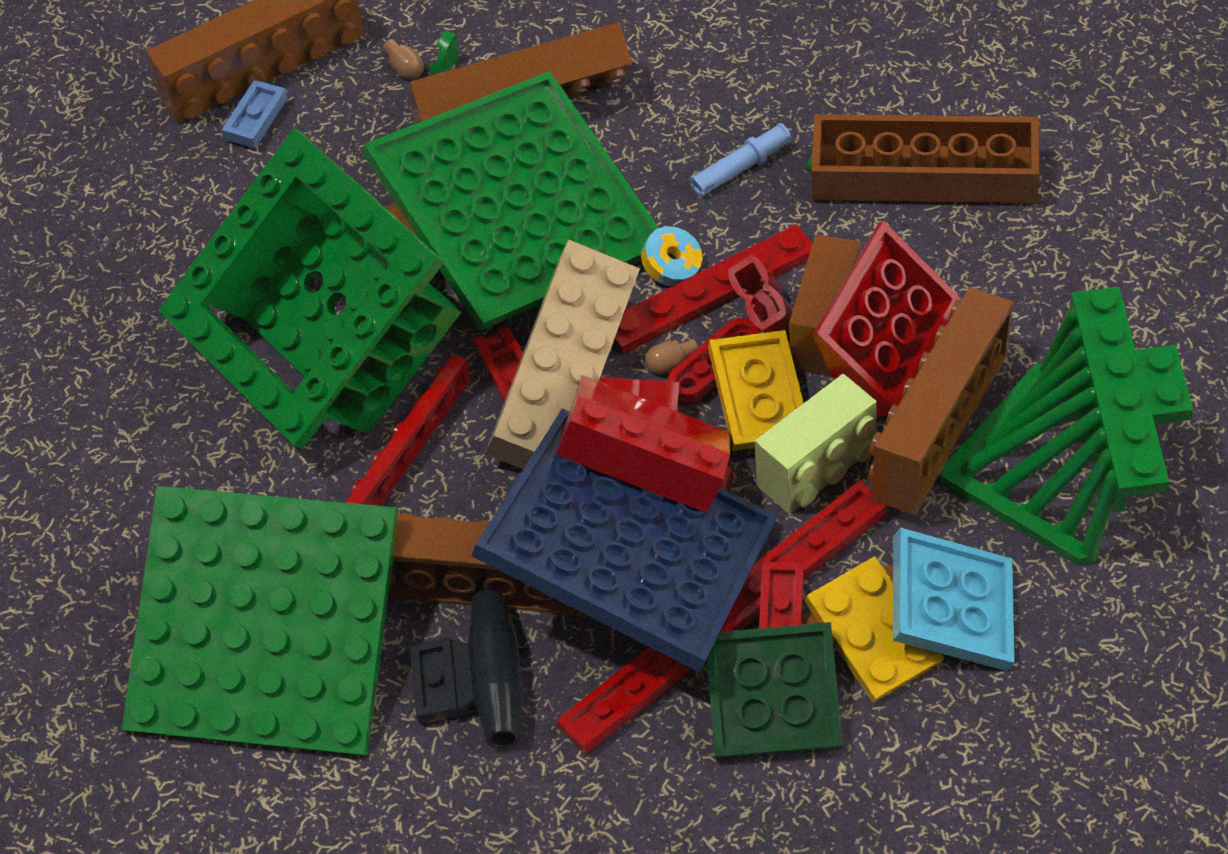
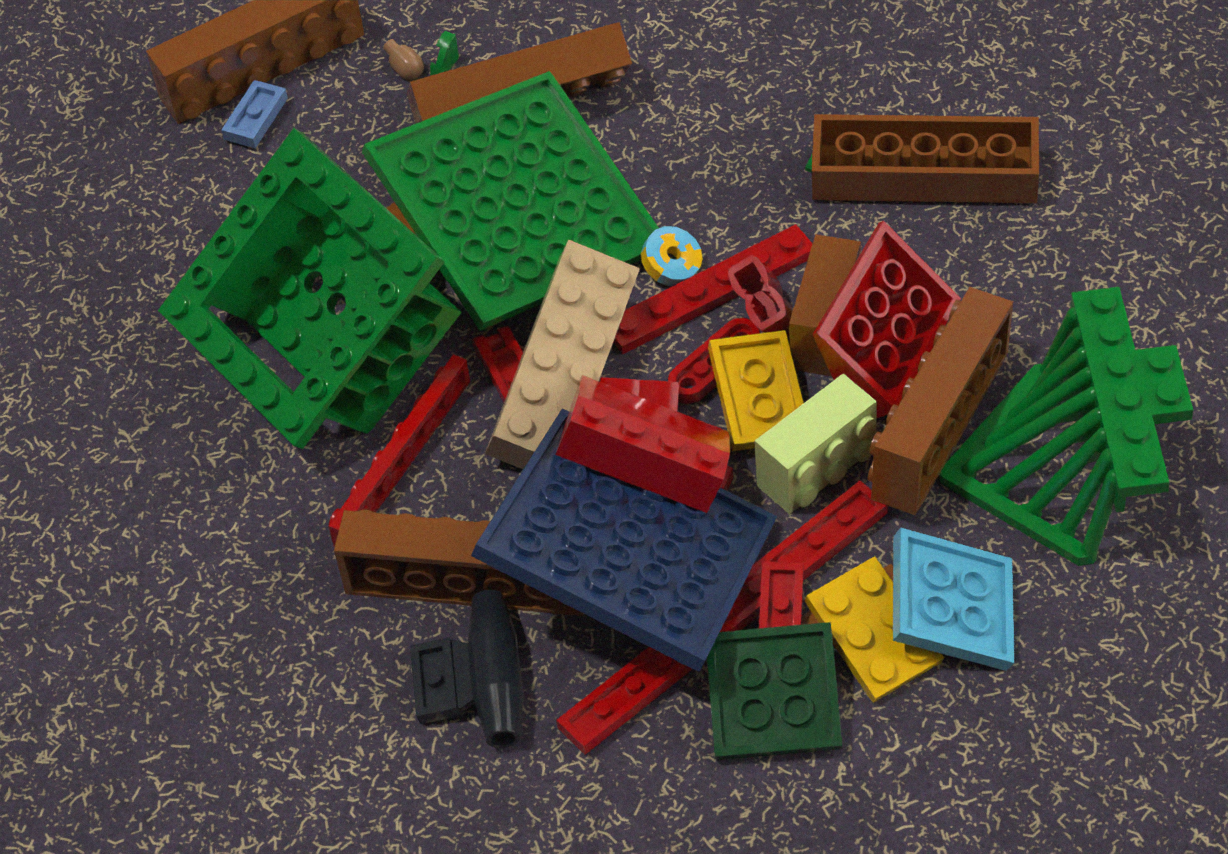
(261, 620): green plate -> none
(667, 355): medium nougat cylinder -> none
(753, 152): light blue pin -> none

